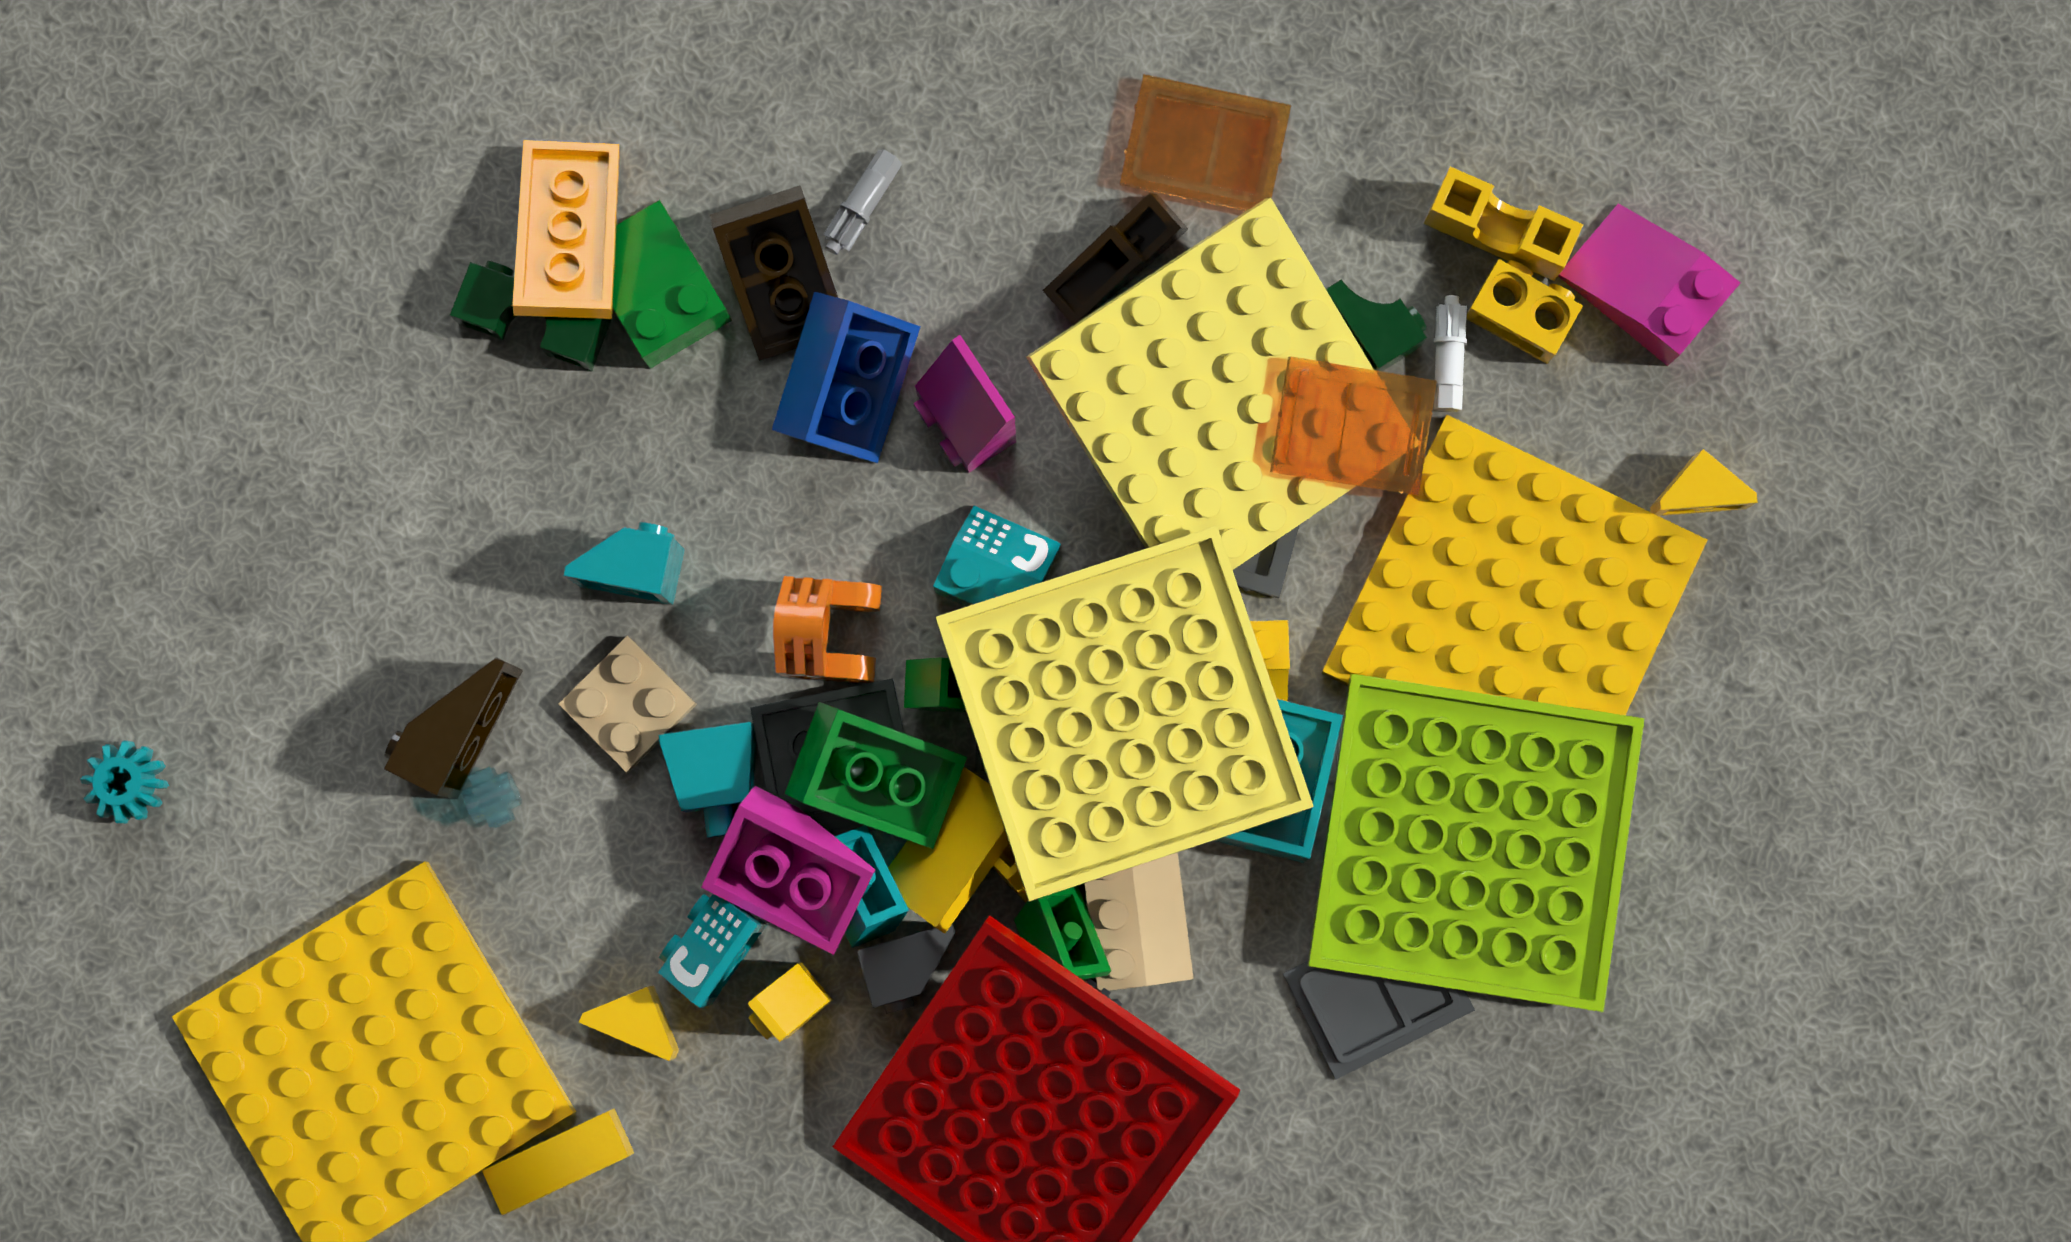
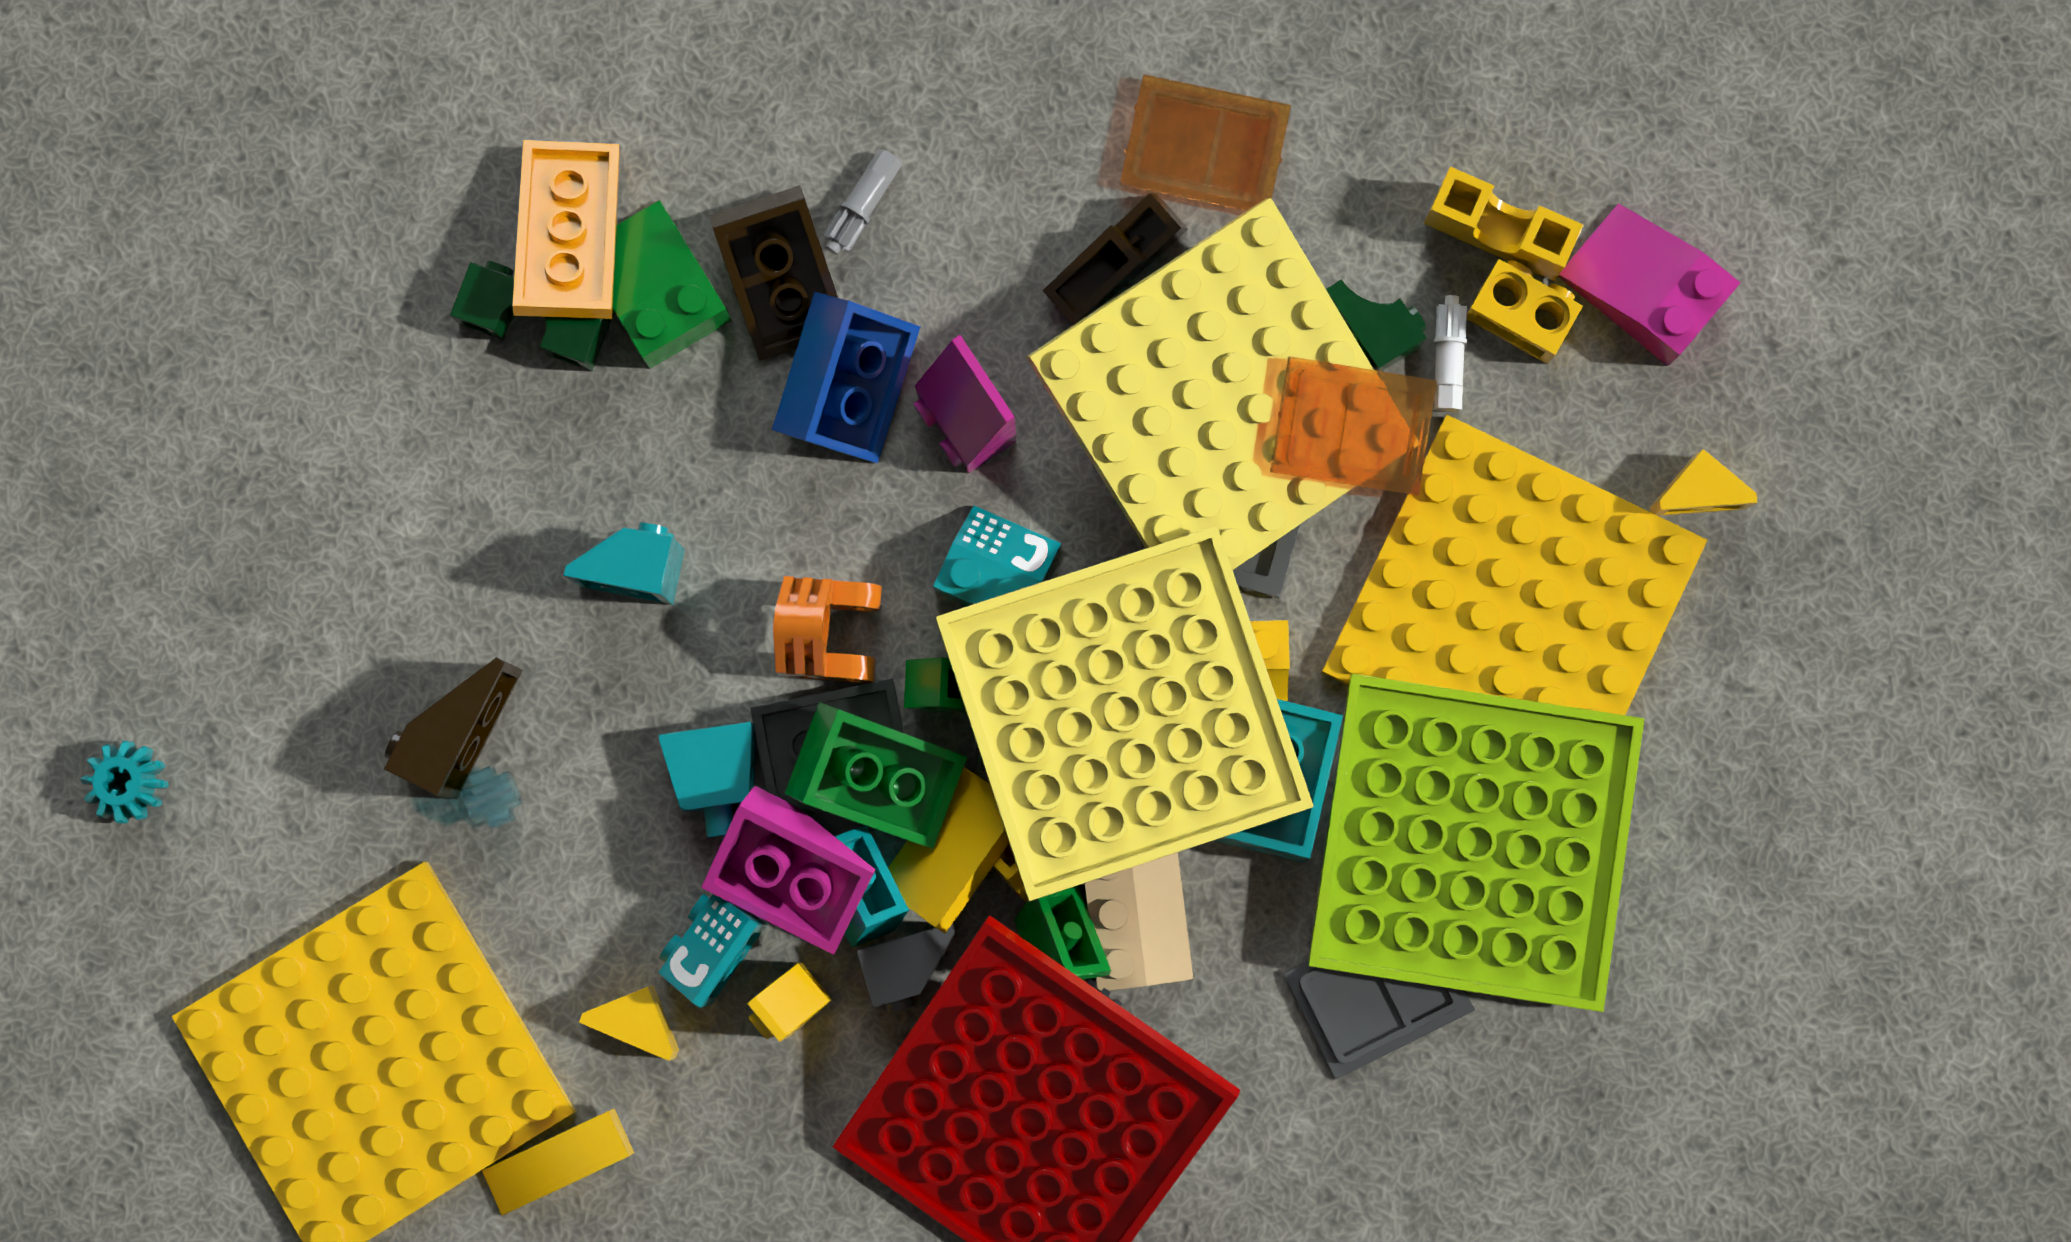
(627, 704): tan plate -> none

